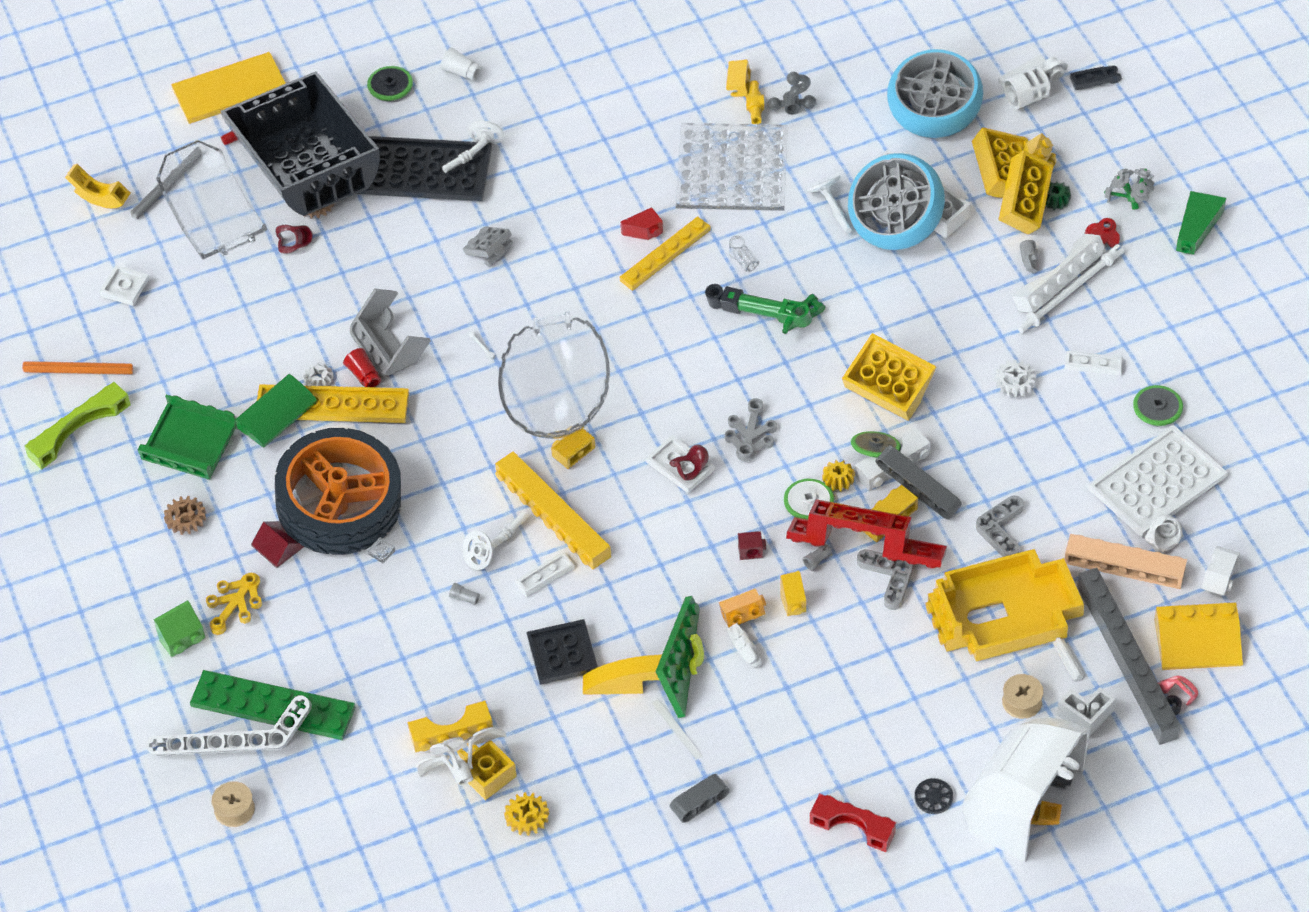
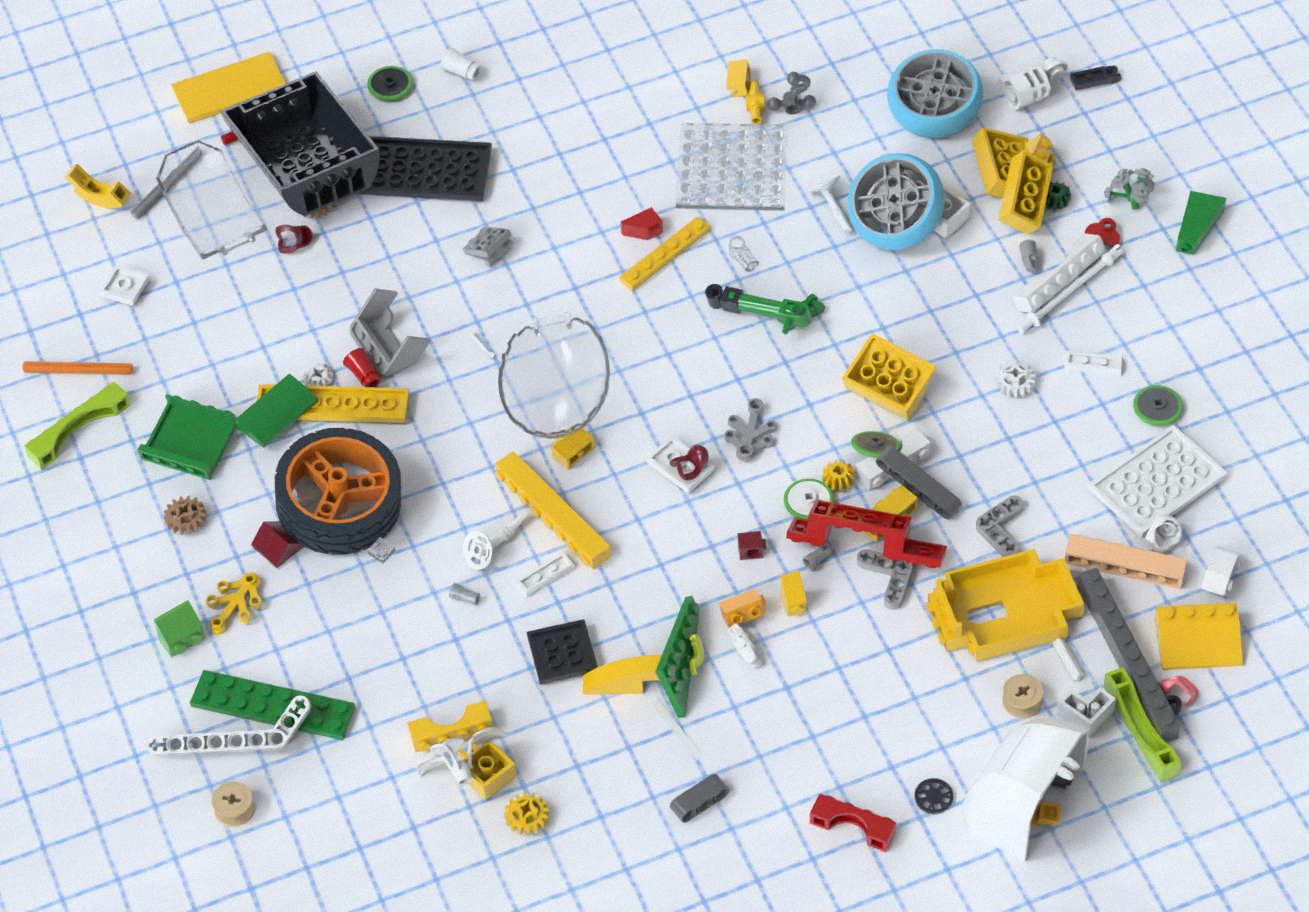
(483, 137): white dish -> none
(1157, 752): none -> lime arch

